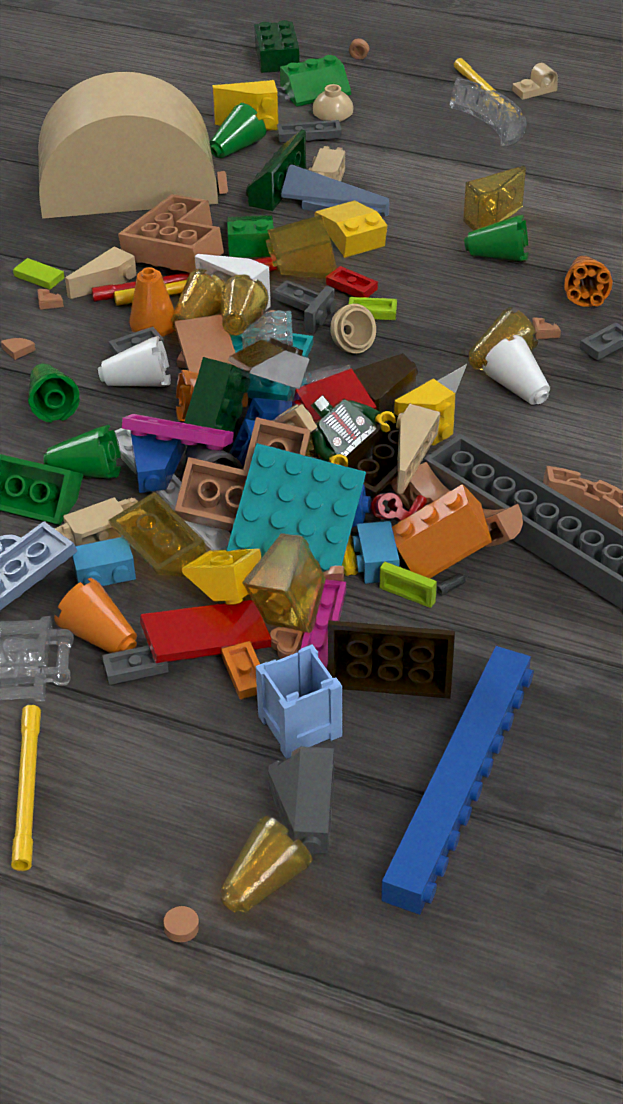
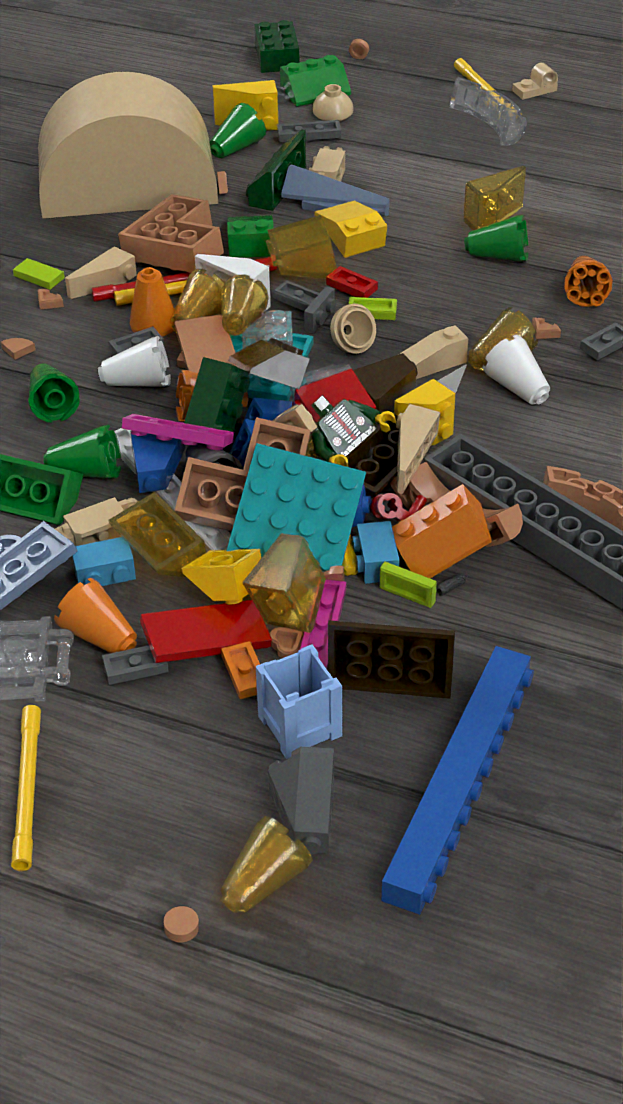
(439, 351): none -> tan slope

